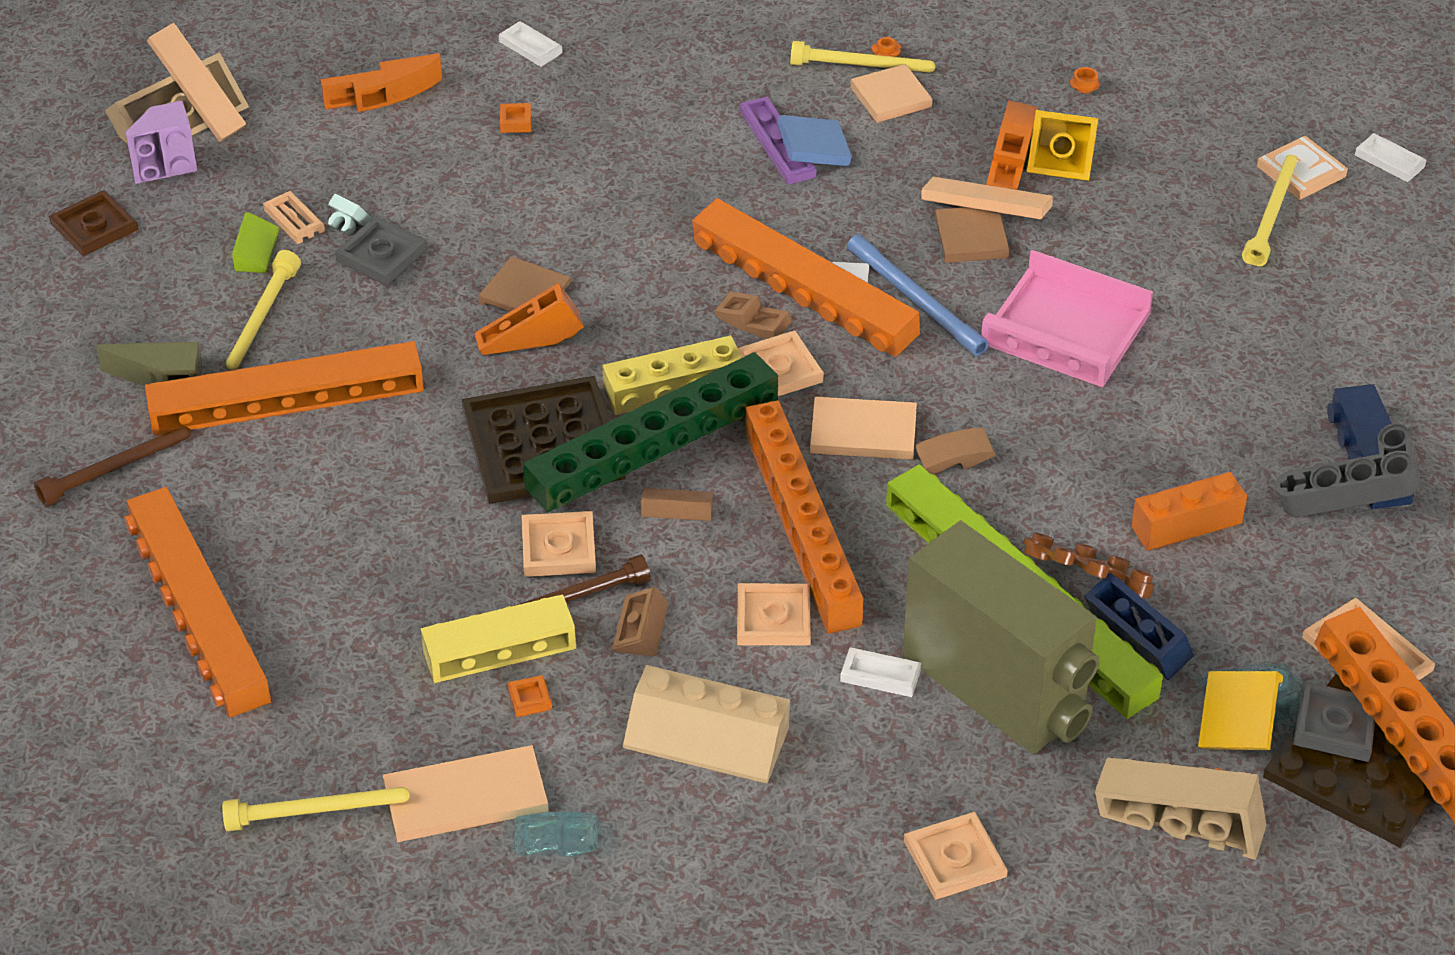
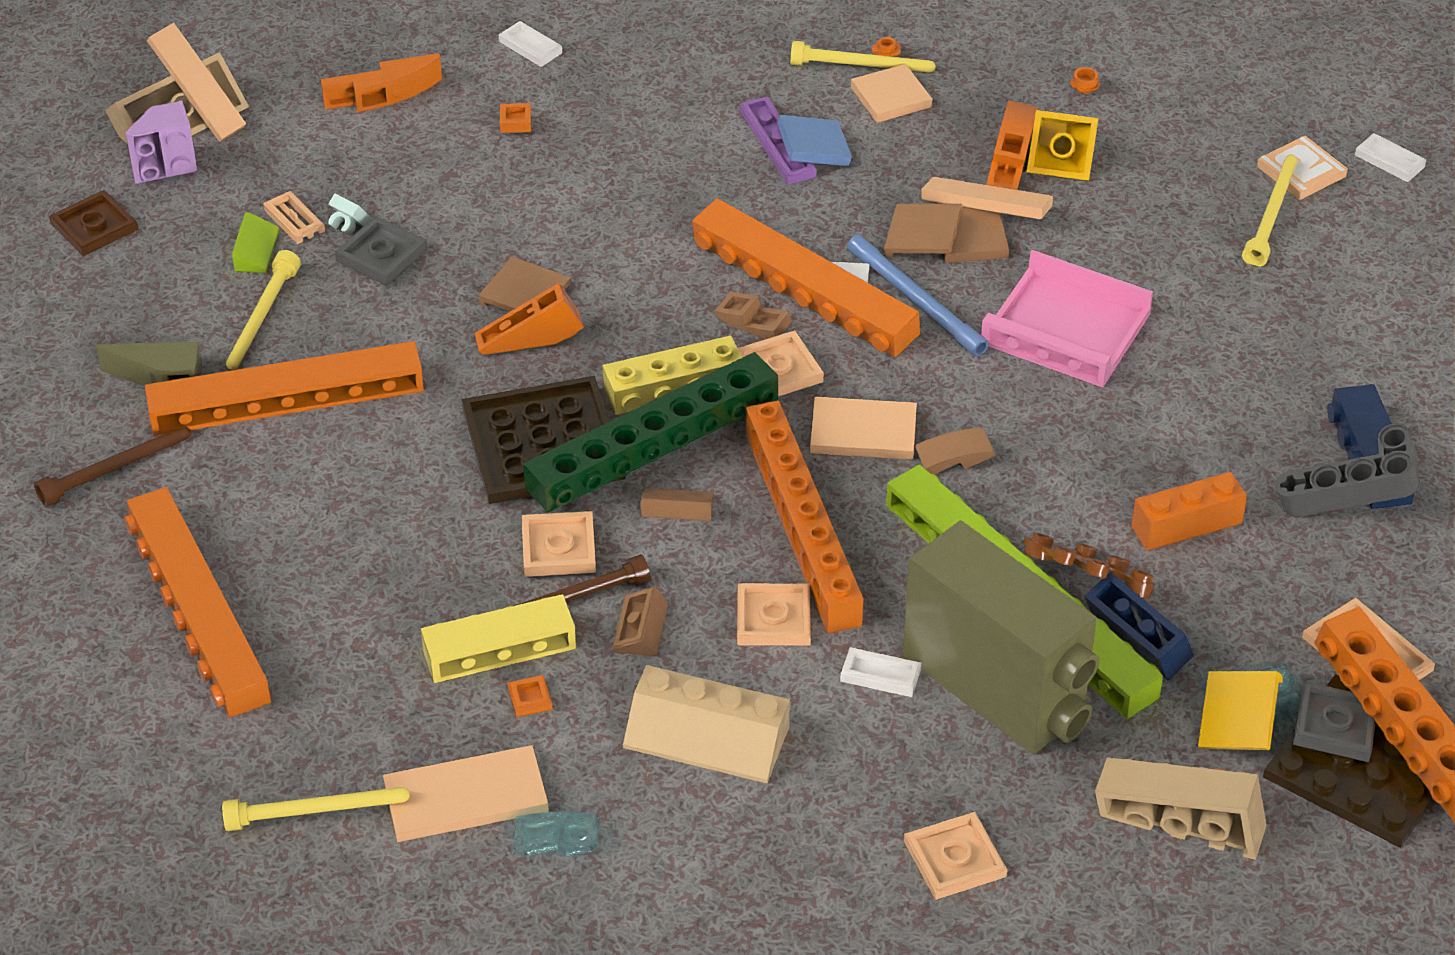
(923, 228): none -> medium nougat piece

